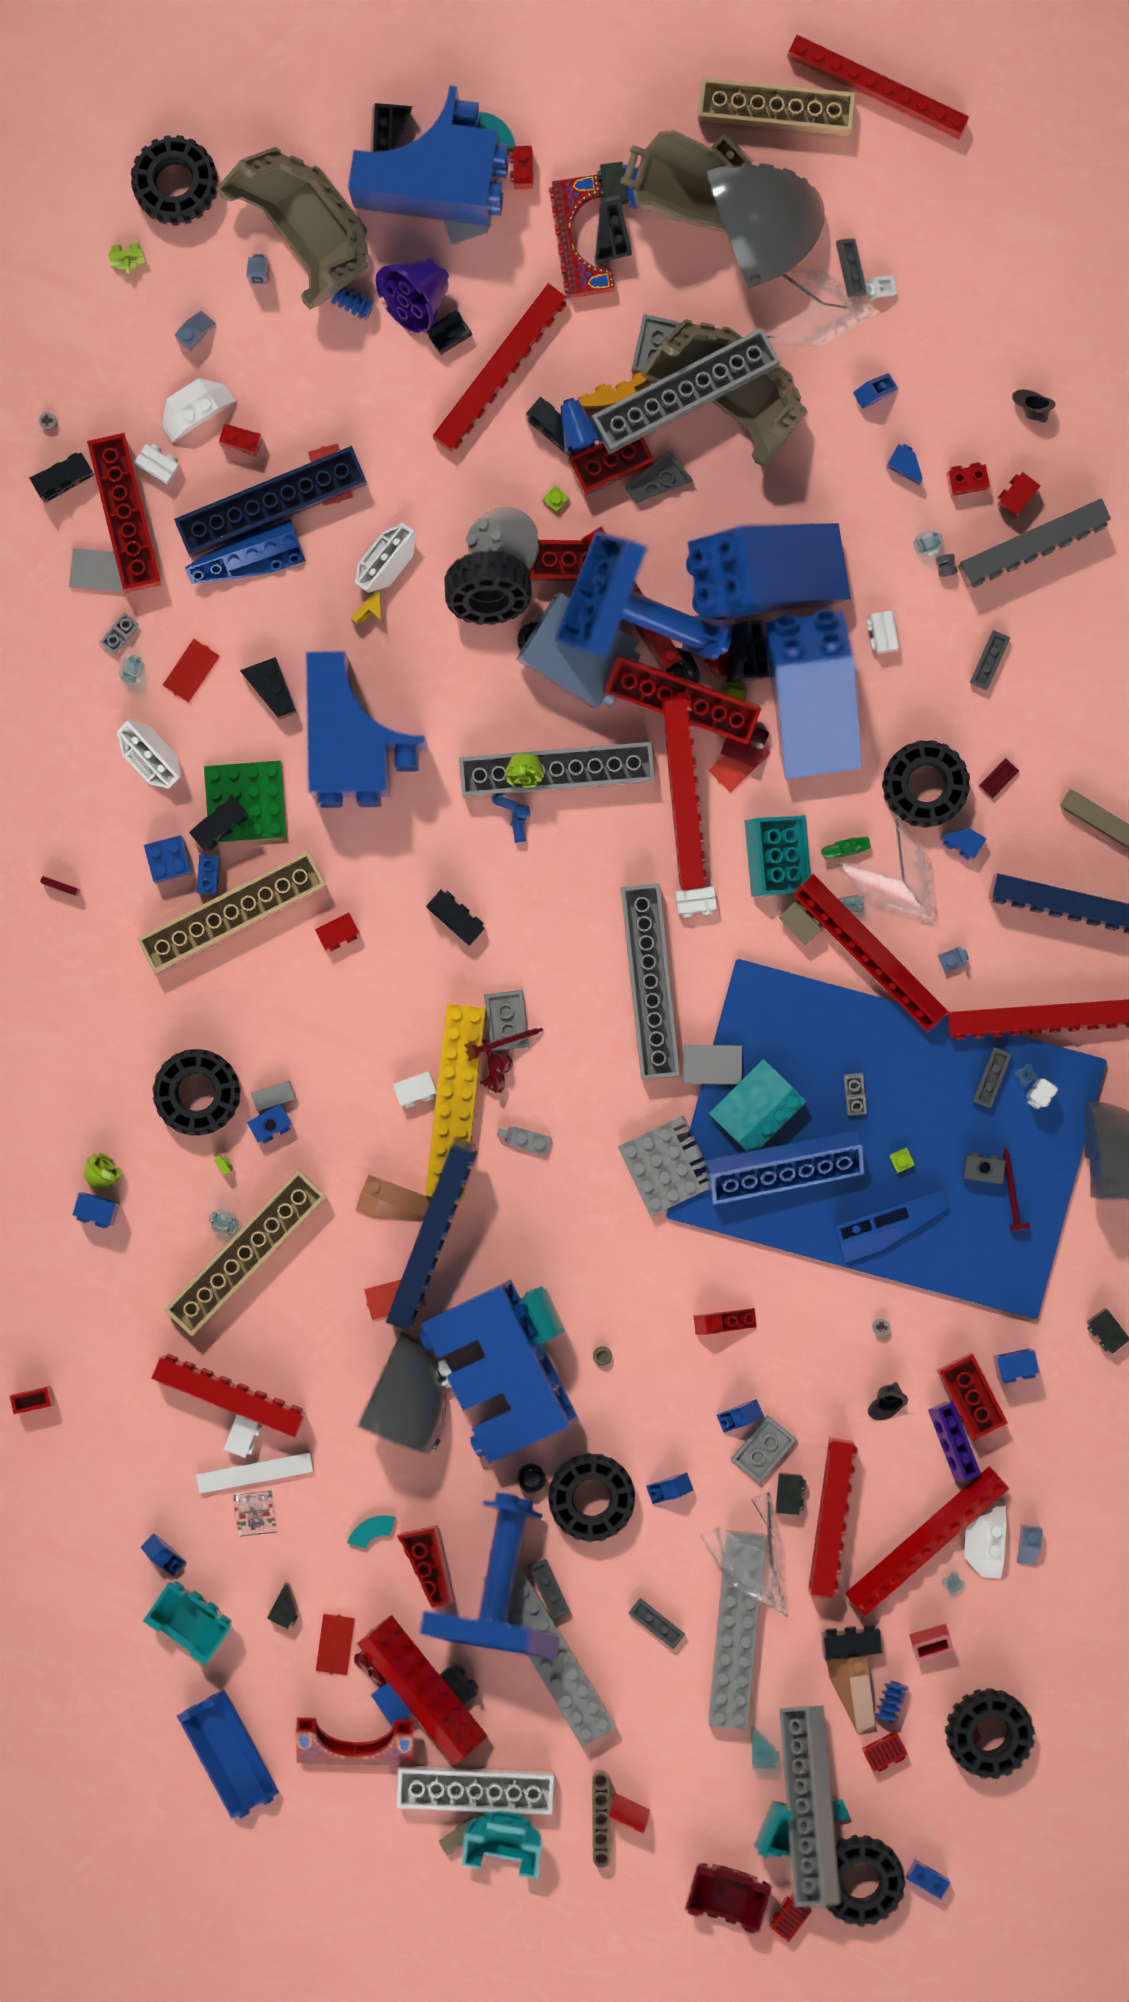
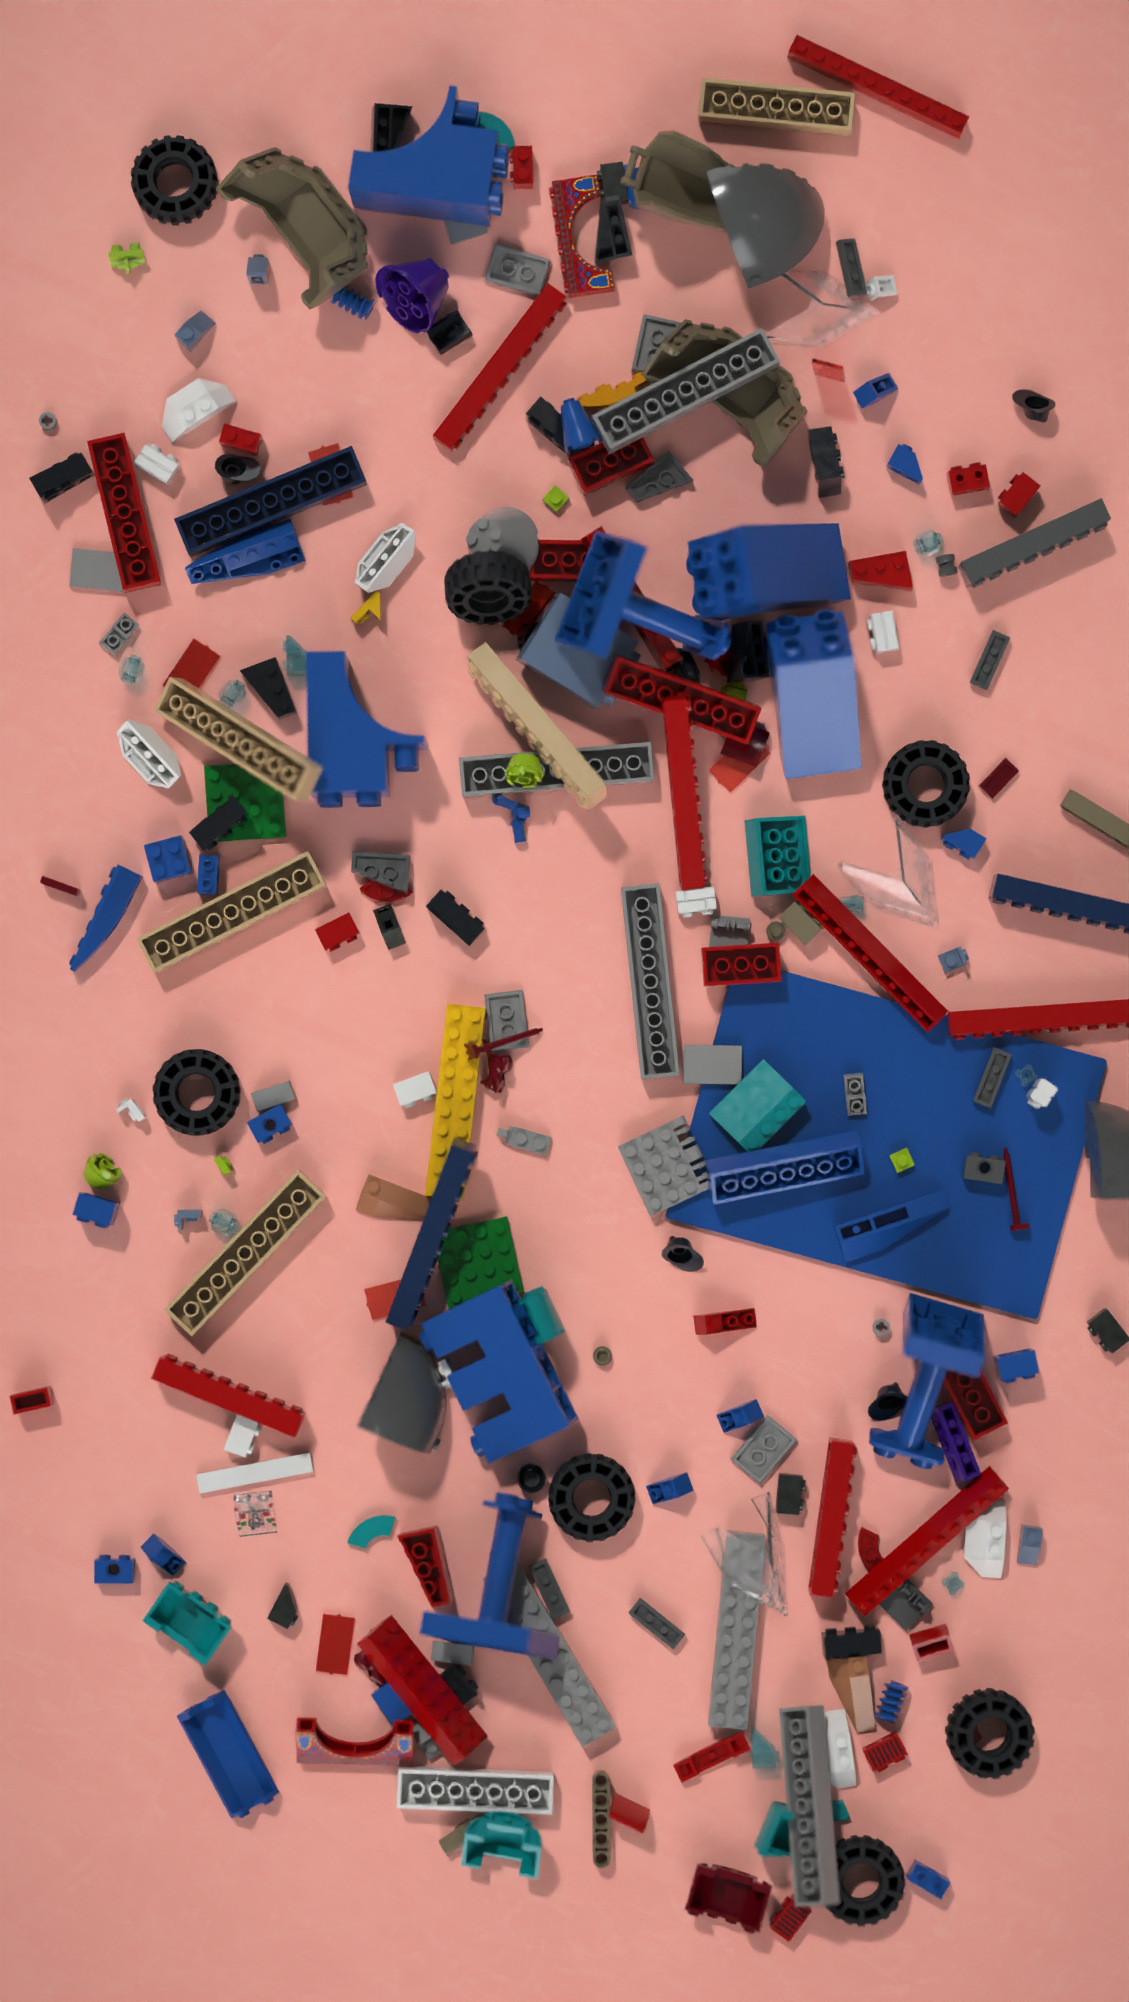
(102, 1571): none -> blue brick
(107, 913): none -> blue wedge
(134, 1110): none -> white bracket
(190, 1215): none -> sand blue bracket
(232, 693): none -> clear light blue head
(237, 468): none -> black piece
(238, 739): none -> tan brick
(295, 657): none -> clear light blue slope
(382, 892): none -> red tile
(383, 868): none -> dark grey wing
(389, 926): none -> pearl dark grey slope
(423, 1739): none -> light grey slope
(452, 1652): none -> light grey slope
(477, 1260): none -> green plate
(517, 270): none -> light grey tile
(536, 726): none -> tan brick
(539, 600): none -> clear red piece
(681, 1254): none -> black piece
(711, 1756): none -> red slope
(729, 931): none -> light grey hinge
(730, 151): dark tan brick -> none
(741, 964): none -> red brick
(775, 930): none -> dark tan plate
(825, 461): none -> black wedge
(828, 370): none -> clear red piece
(839, 1749): none -> white wedge
(846, 847): green hinge -> none
(868, 1548): none -> red tile
(882, 570): none -> red wedge
(906, 1604): none -> dark grey hinge
(941, 1340): none -> blue piece

